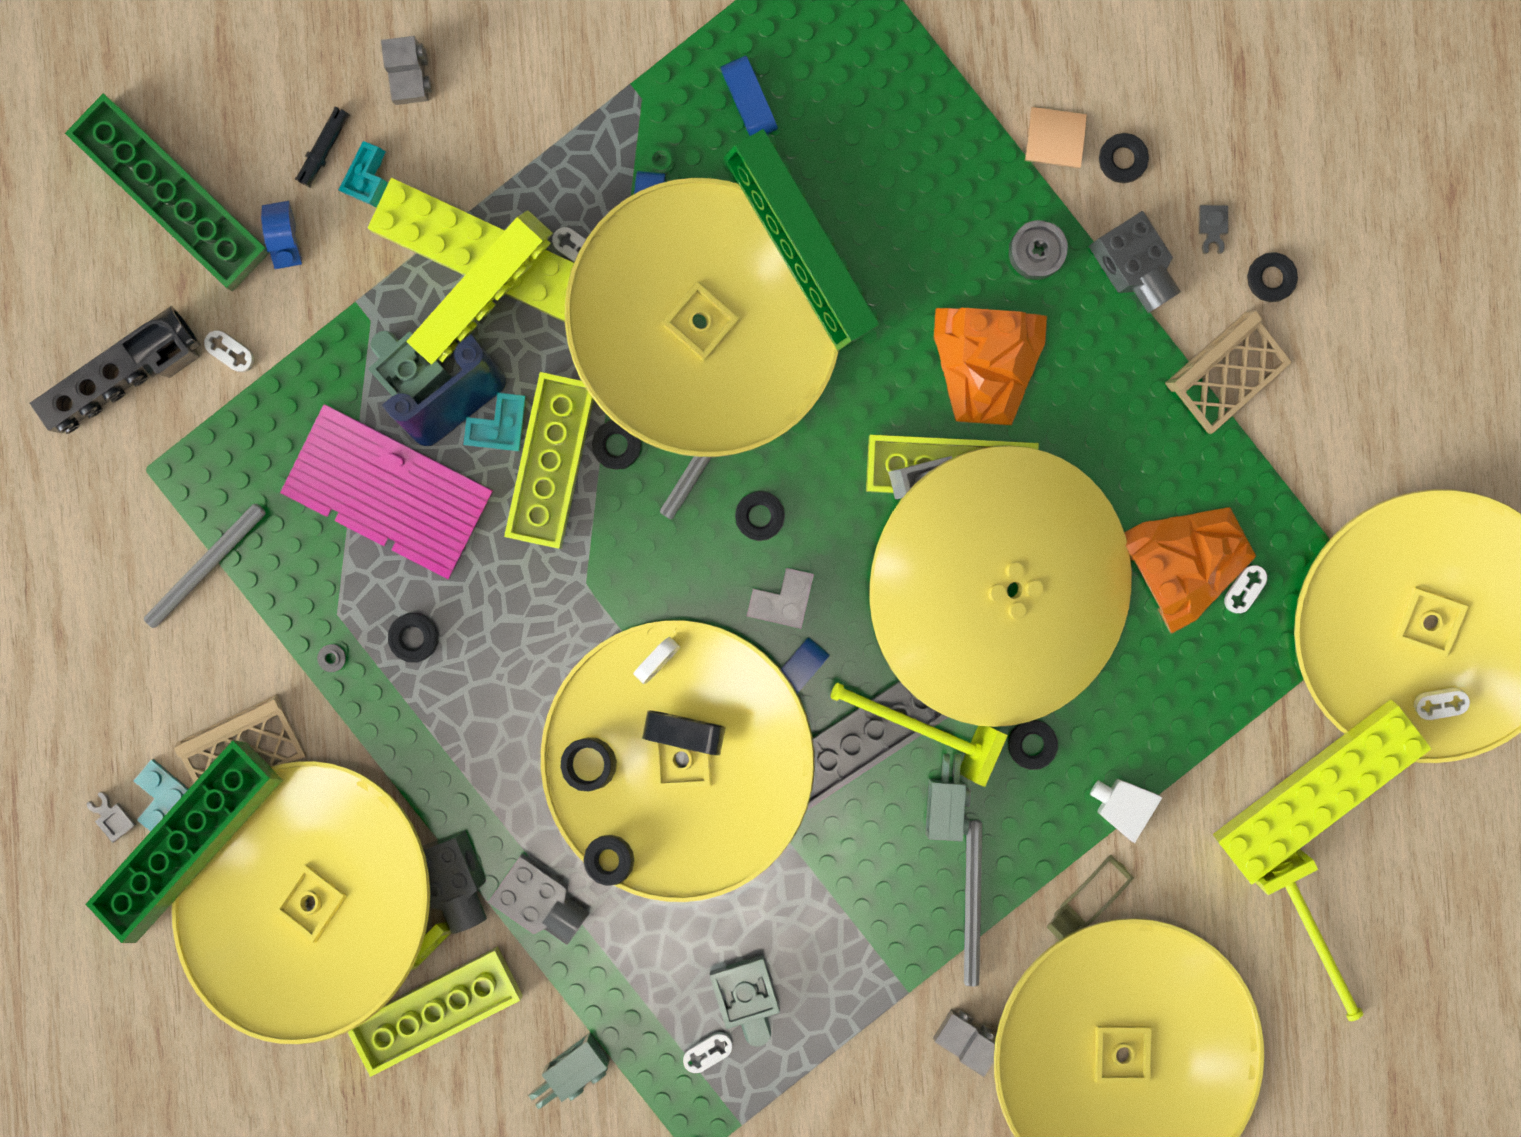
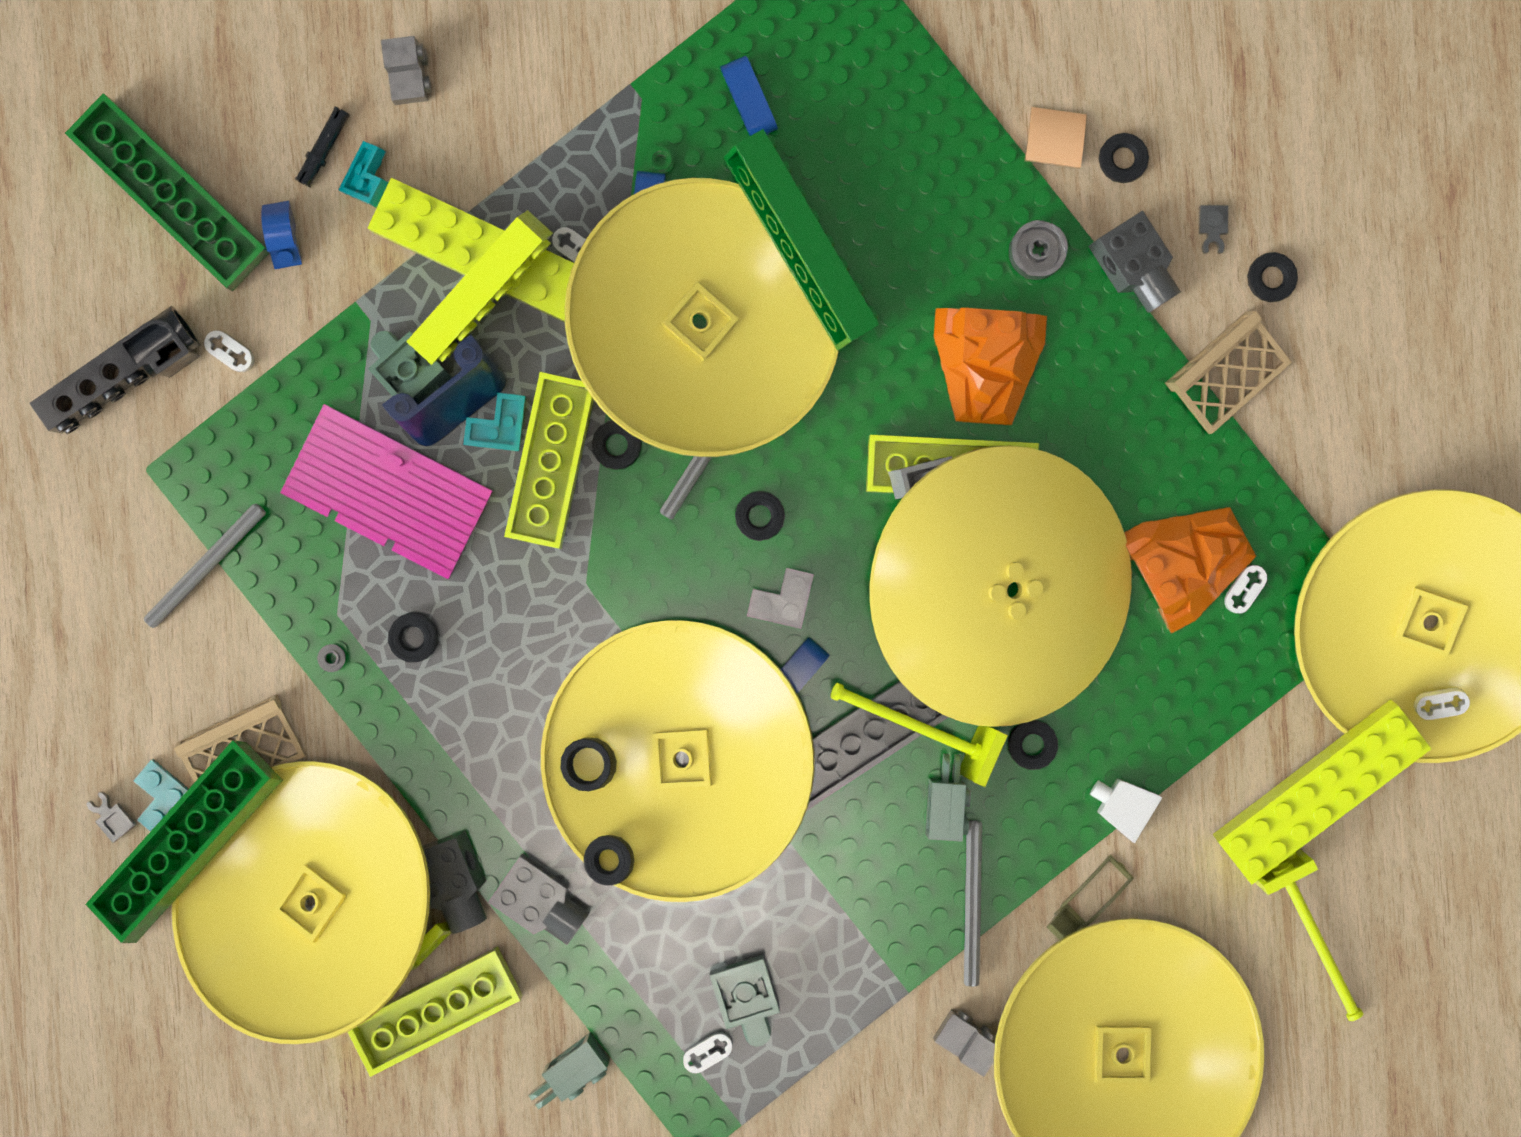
(656, 660): white beam -> none
(683, 732): black beam -> none

